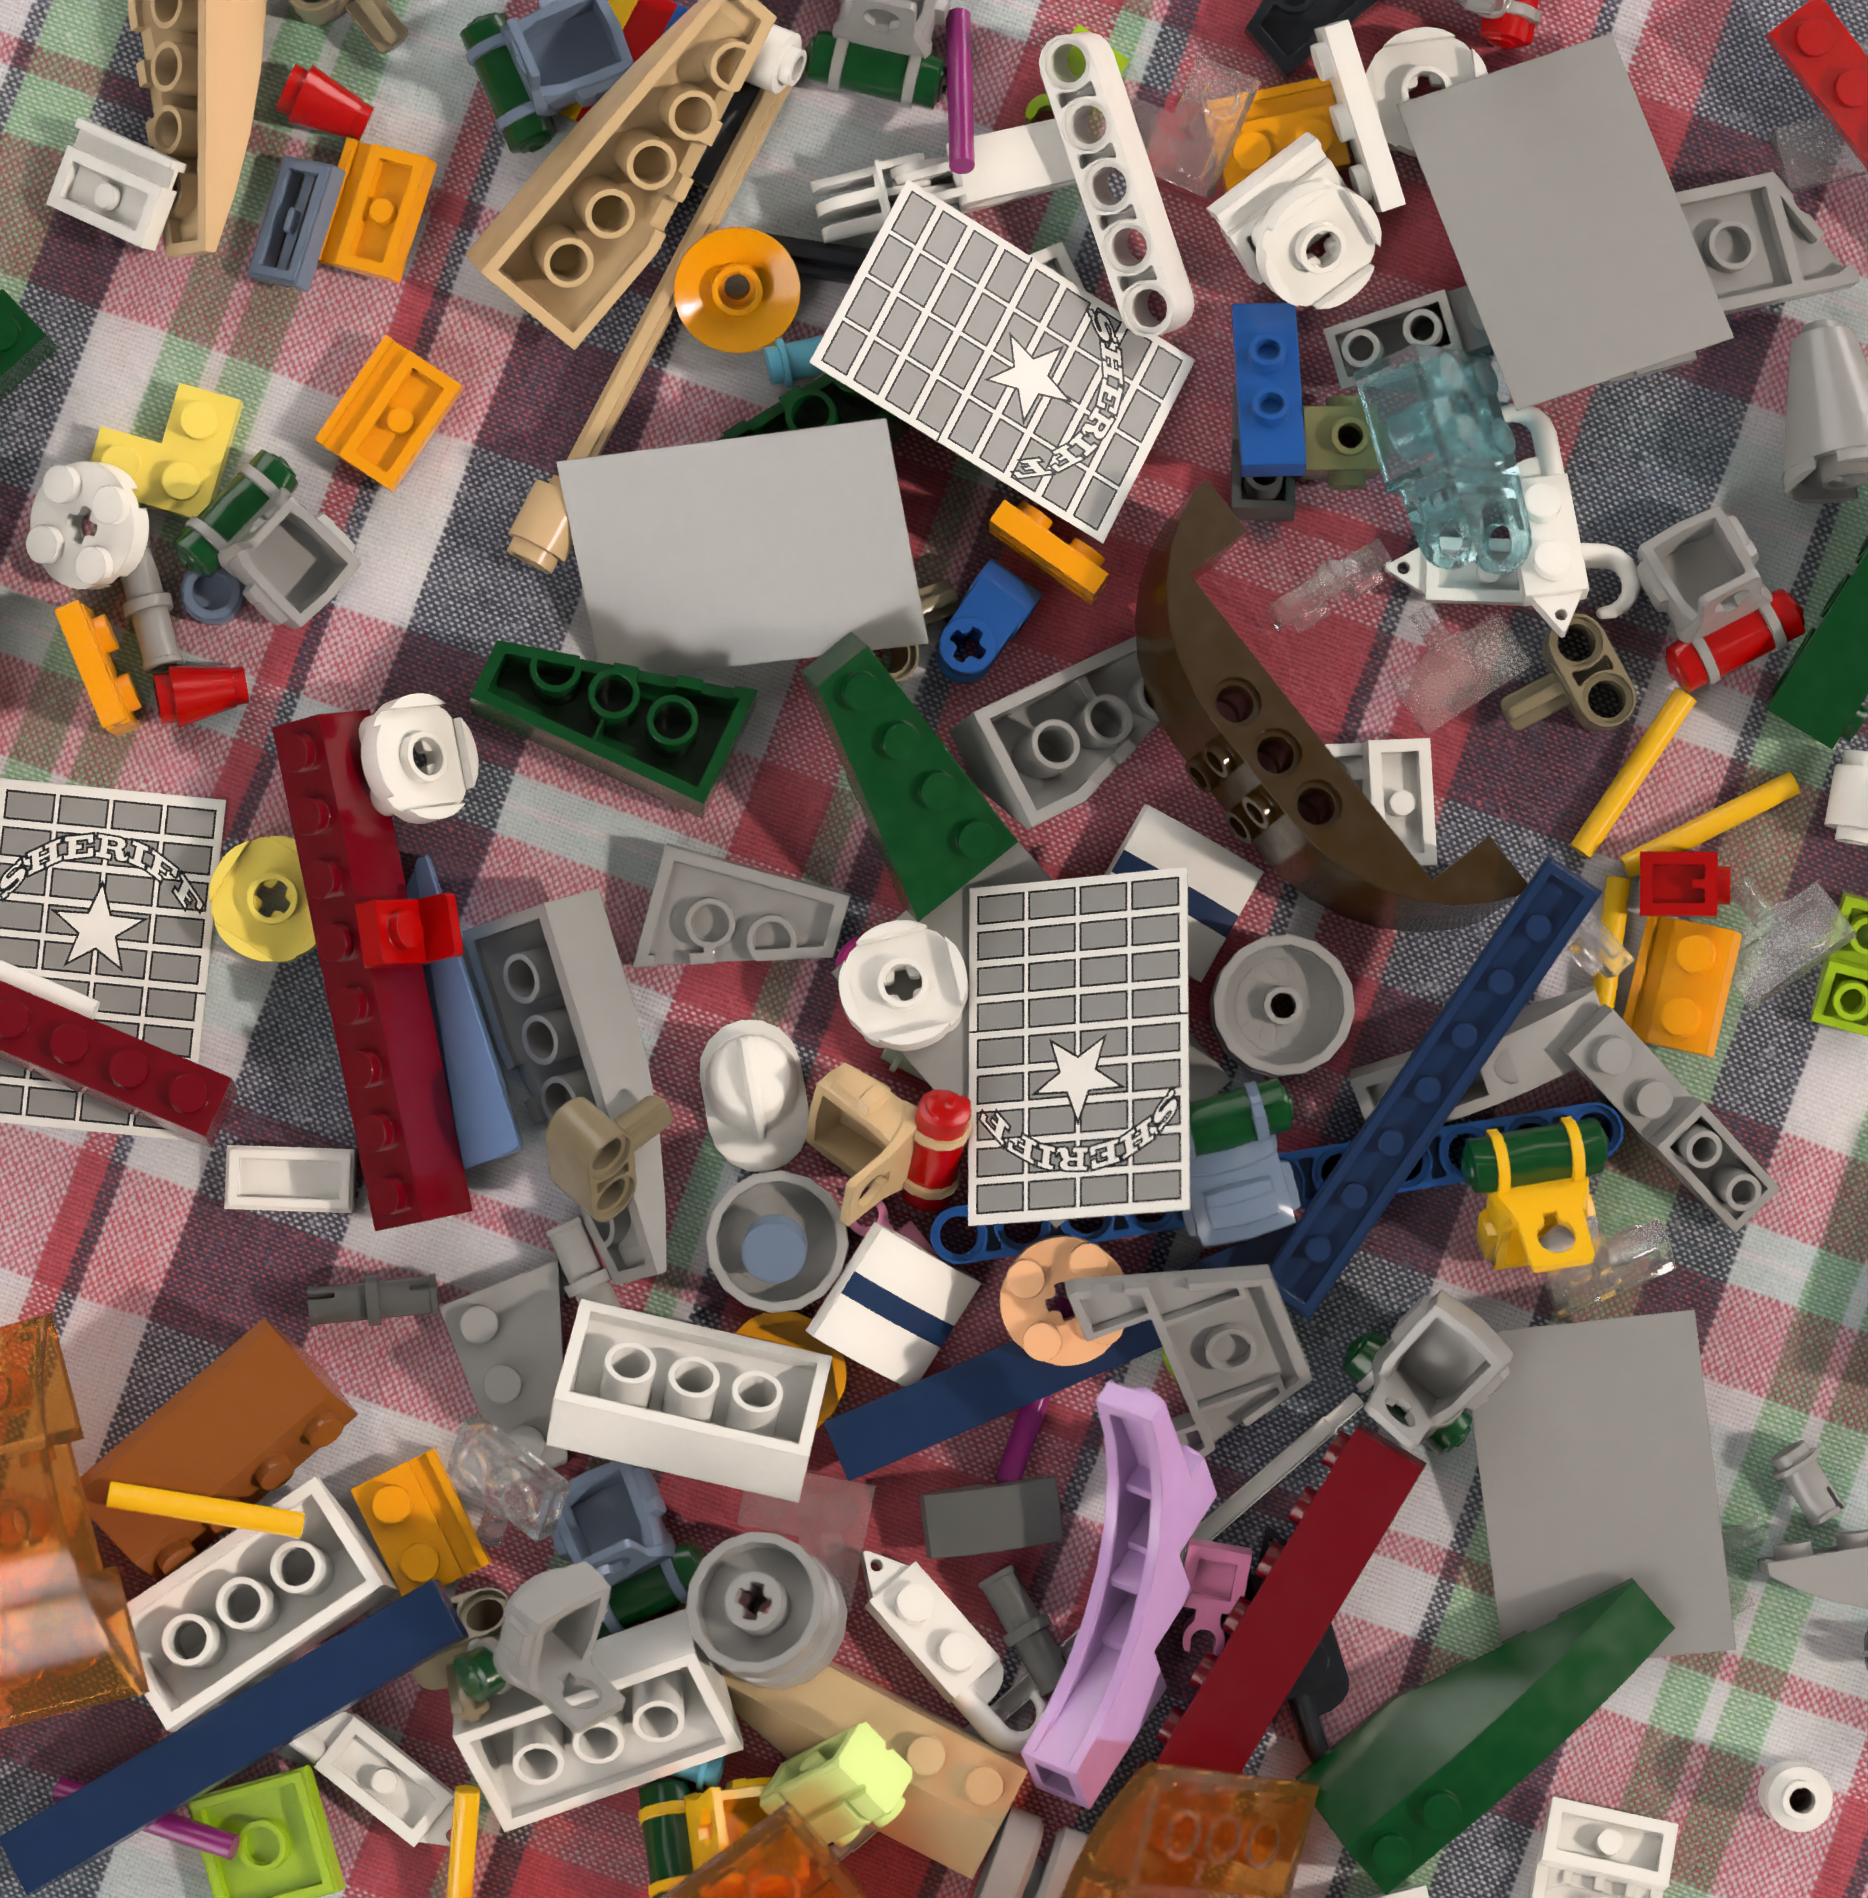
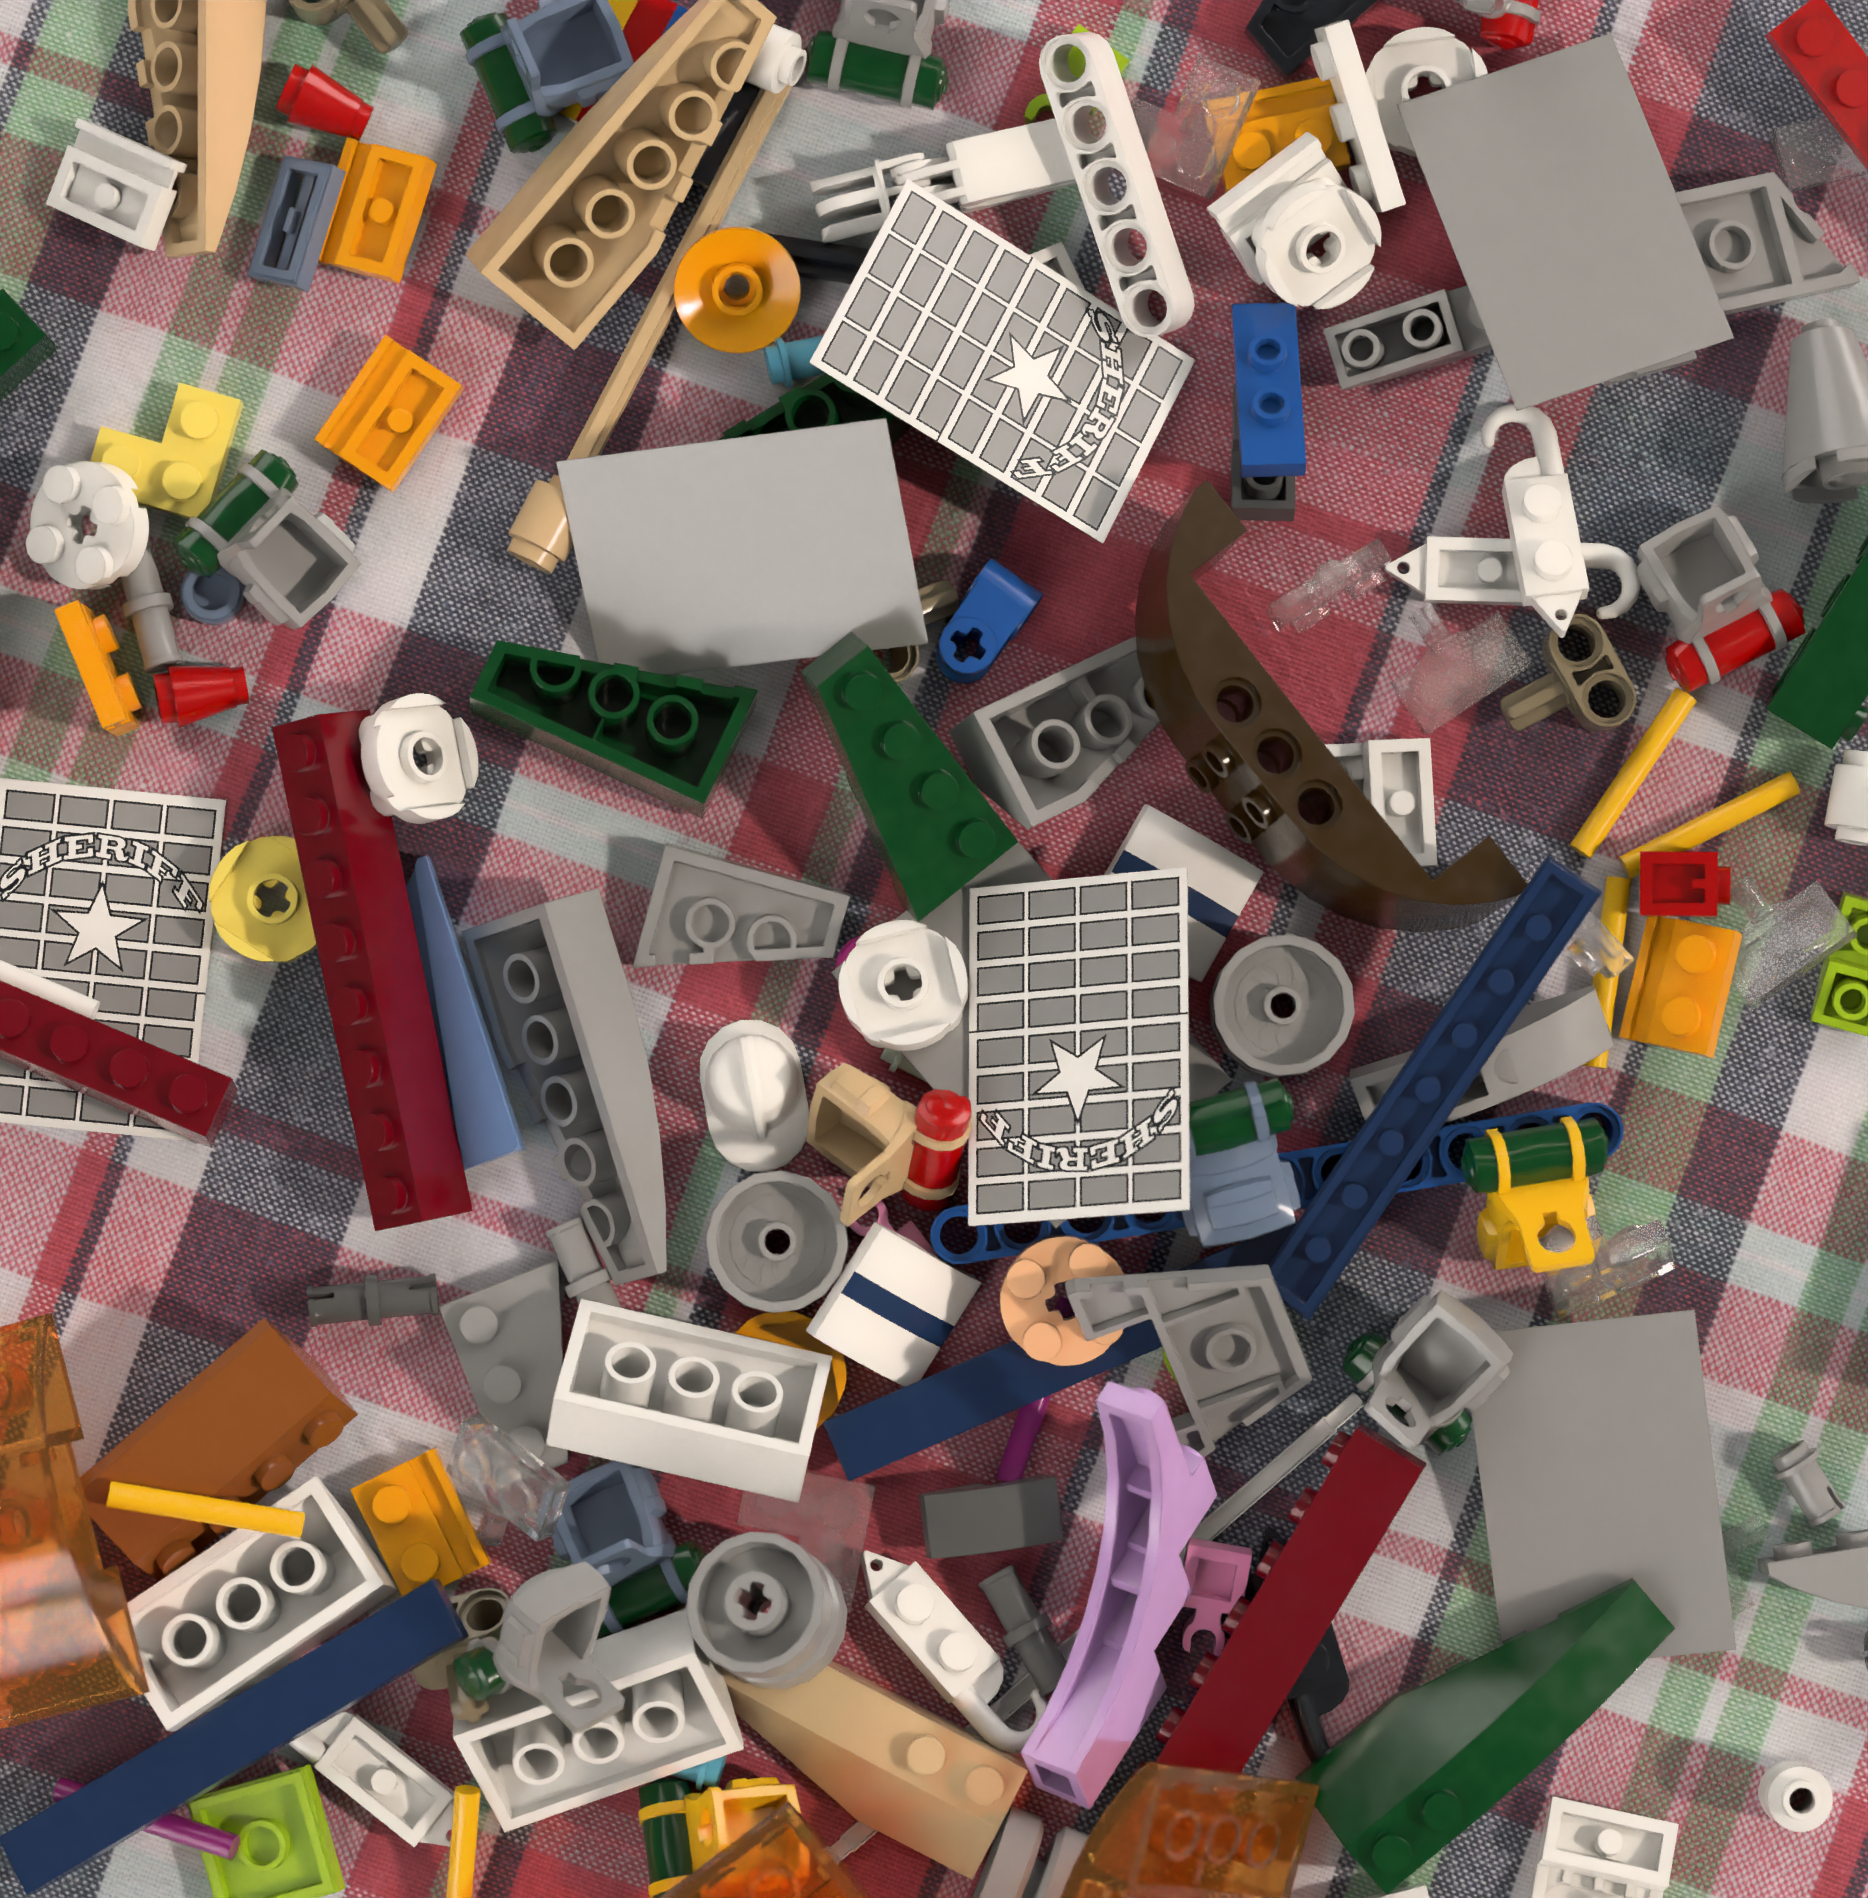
(290, 1179): white tile -> none
(409, 931): red bracket -> none
(595, 1155): dark tan beam -> none
(774, 1248): sand blue tile -> none
(842, 1784): yellowish green brick -> none
(960, 91): magenta bar -> none
(1071, 565): light orange plate -> none
(1326, 456): olive brick -> none
(1447, 452): clear light blue brick -> none
(1668, 1119): light grey slope -> none

